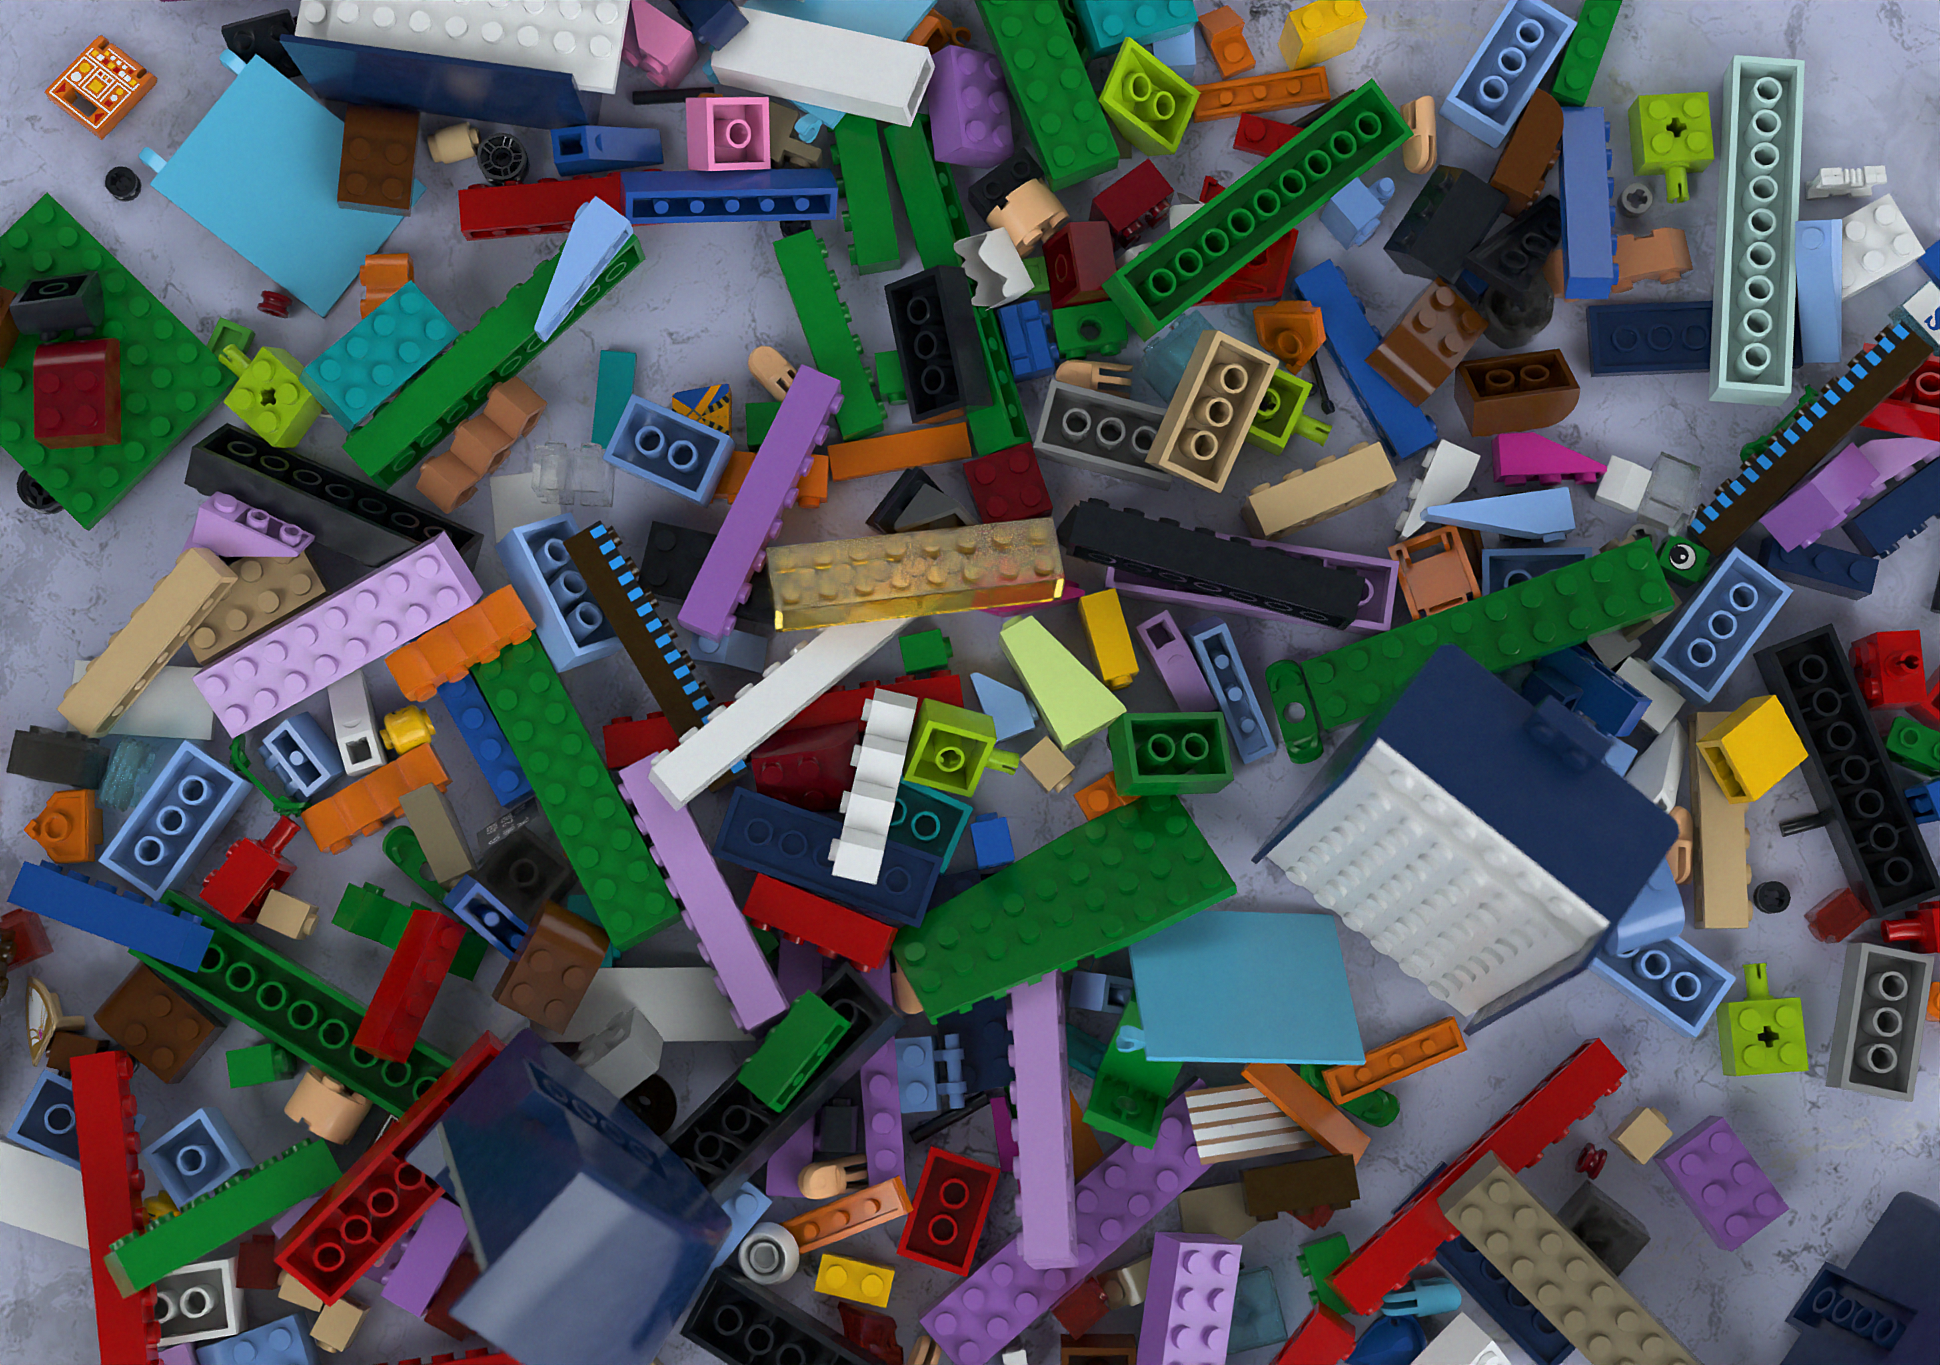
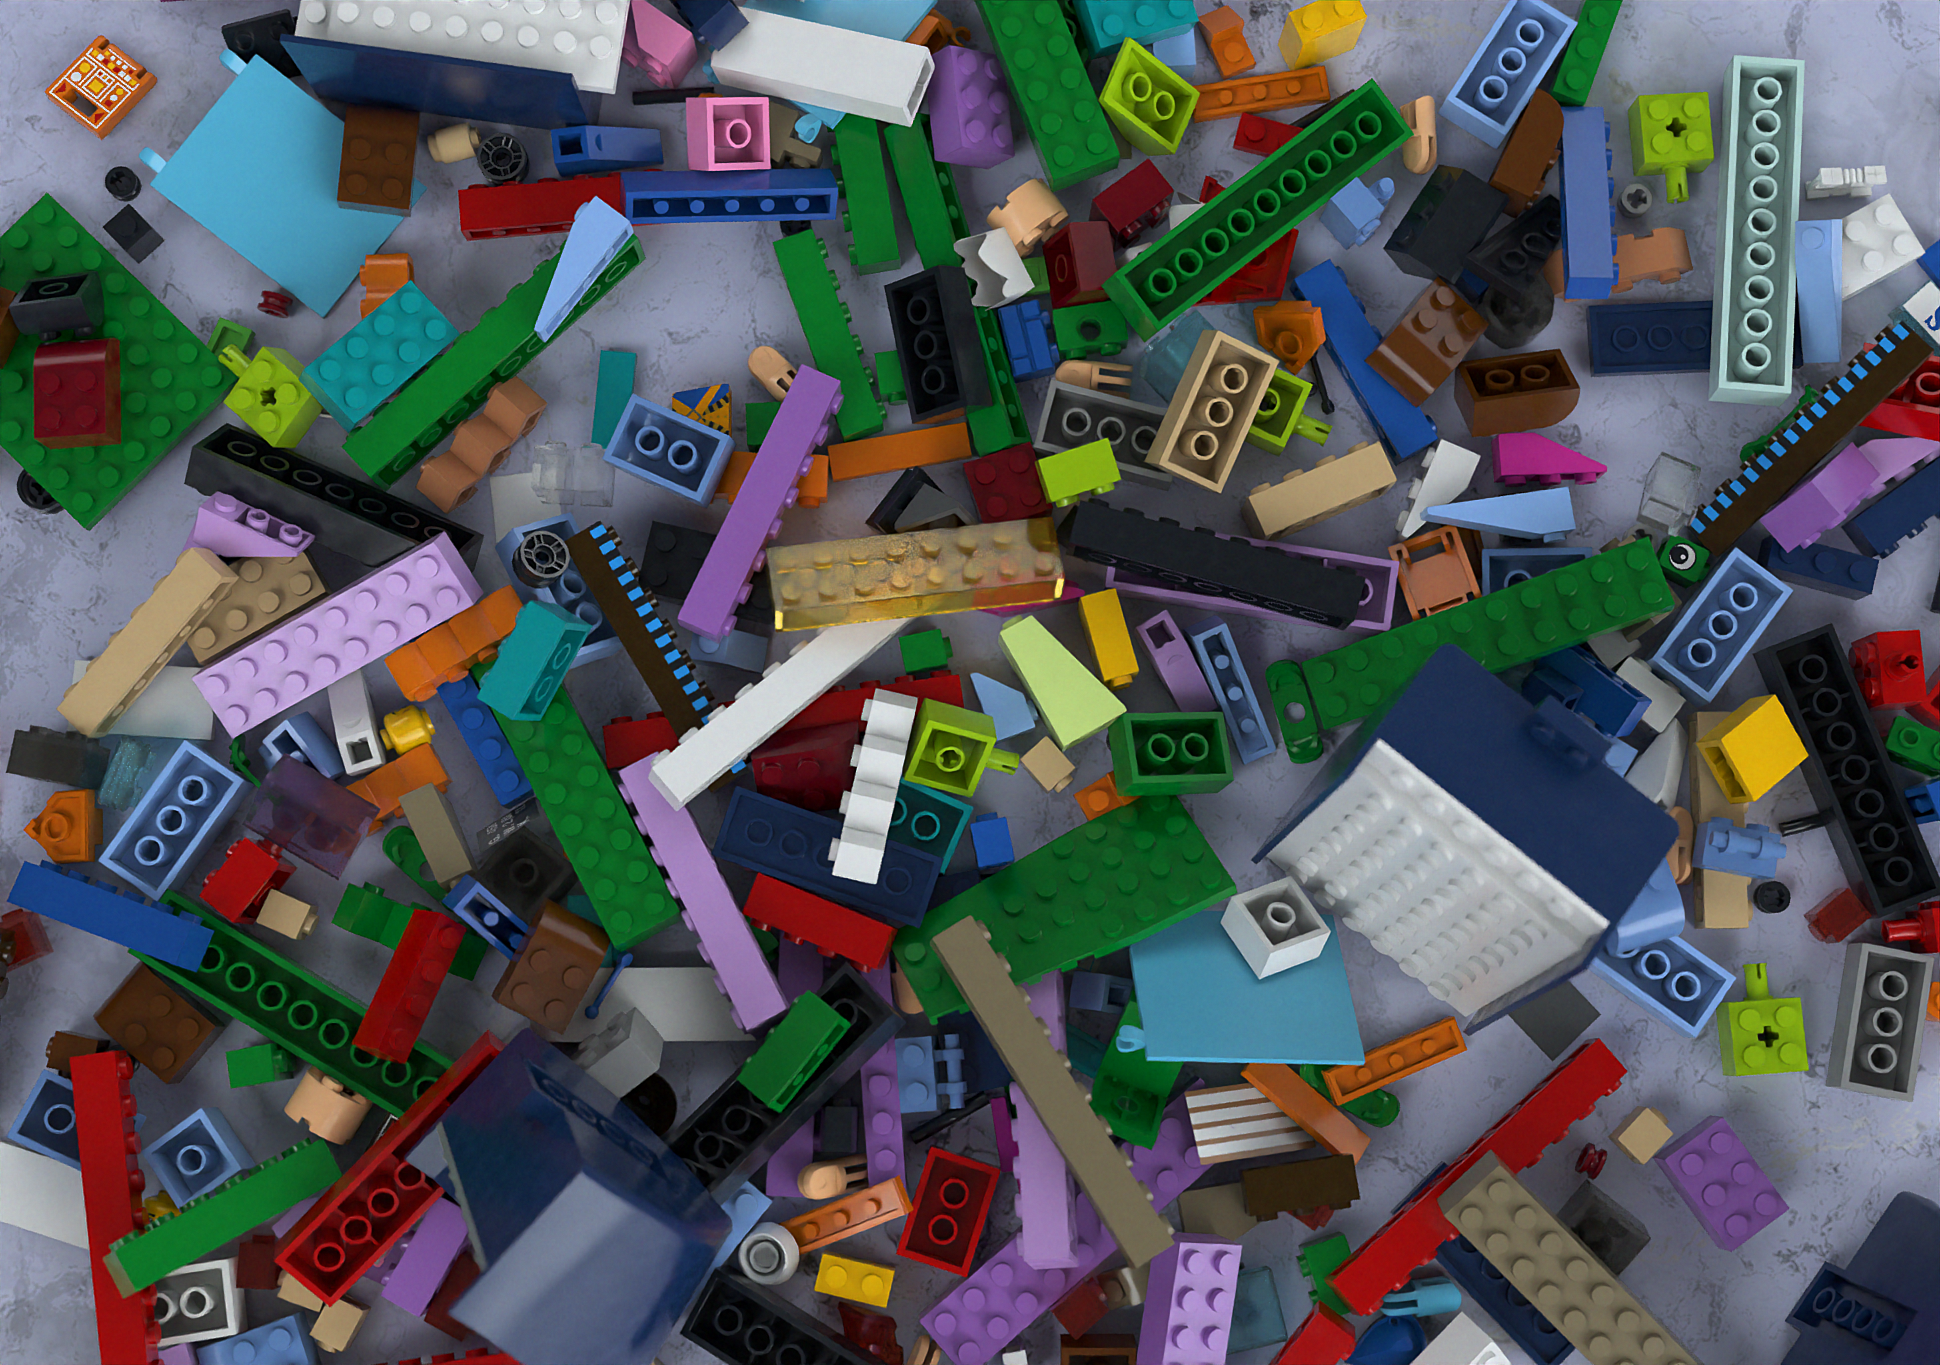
(44, 1017): shield -> none
(133, 233): none -> black brick
(310, 816): none -> clear purple slope
(533, 661): none -> teal brick
(545, 547): none -> black wheel
(624, 959): none -> blue hinge
(1001, 181): black brick -> none
(1052, 1092): none -> dark tan brick
(1077, 471): none -> lime brick
(1275, 927): none -> white brick
(1556, 1018): none -> dark grey sticker
(1623, 485): white piece -> none
(1737, 850): none -> medium blue brick

